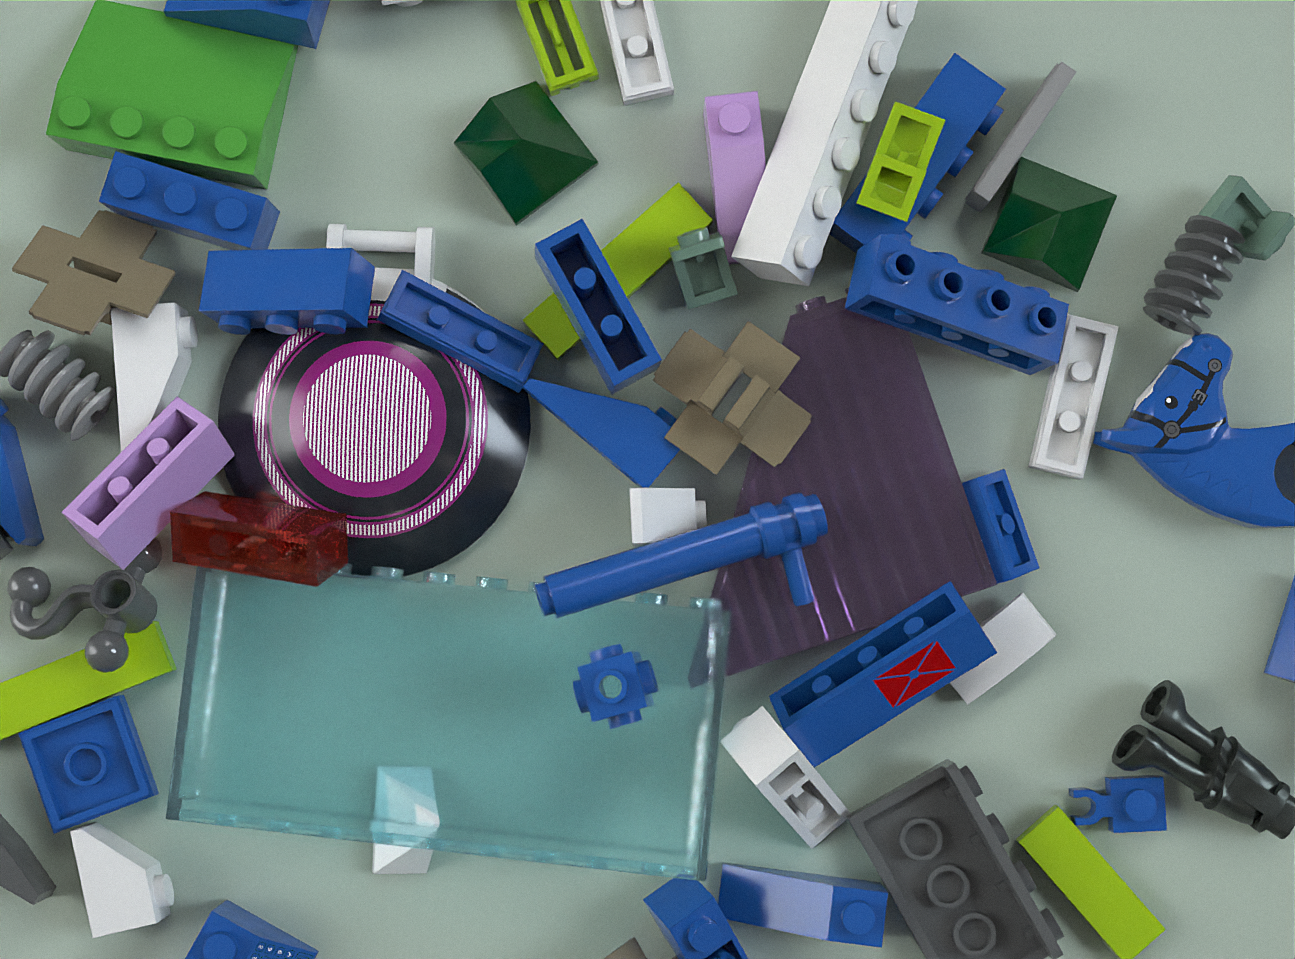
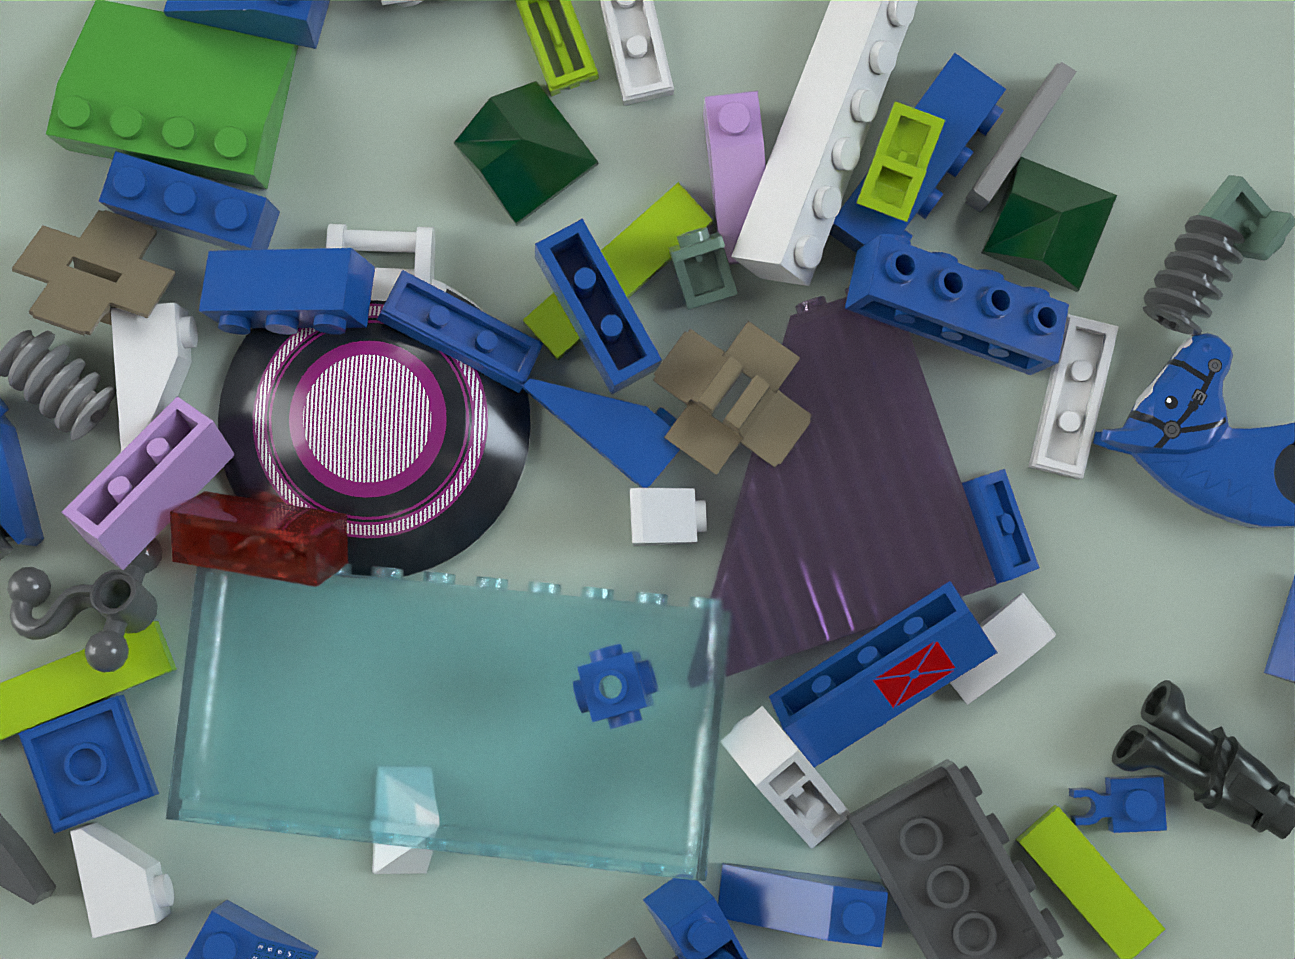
(763, 531): blue cylinder -> none

